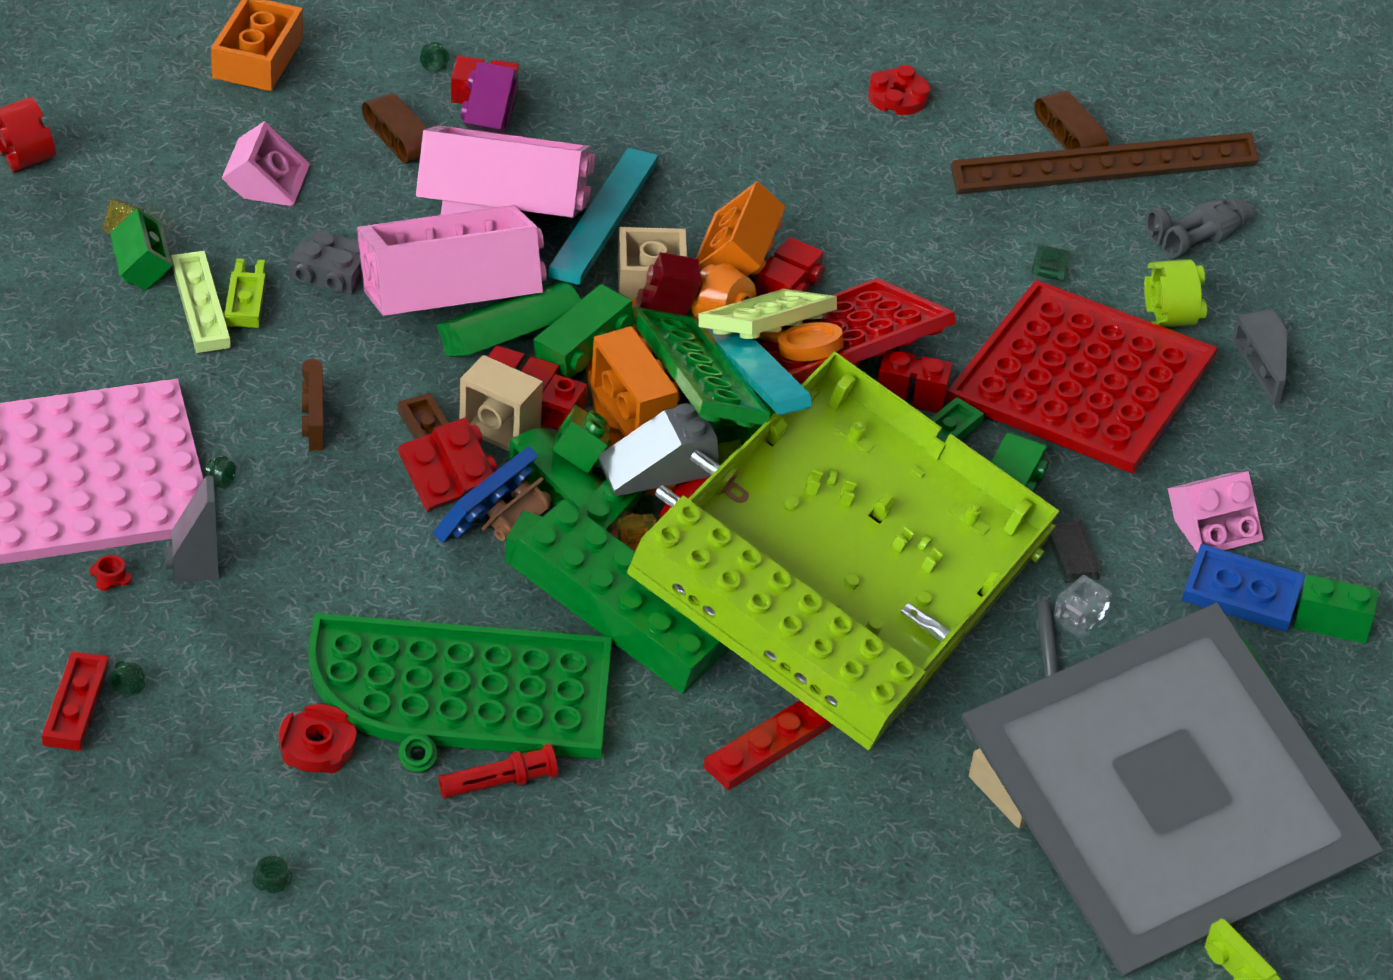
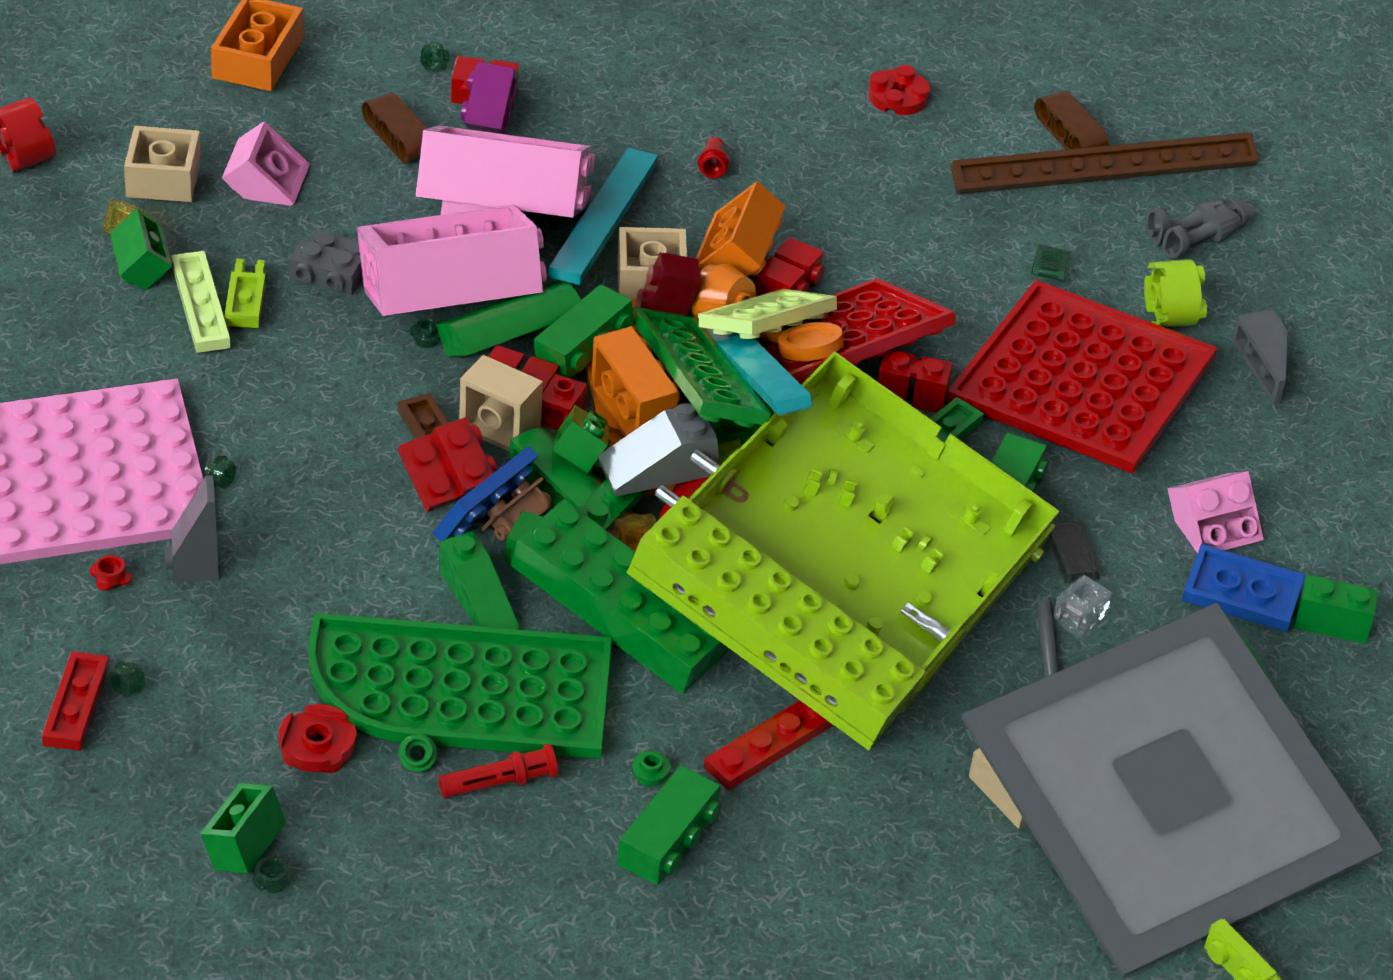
(162, 163): none -> tan brick
(243, 828): none -> green brick
(312, 403): reddish brown plate -> none
(425, 333): none -> clear green plate
(475, 582): none -> green slope
(651, 768): none -> green plate
(669, 825): none -> green brick
(714, 159): none -> red cone

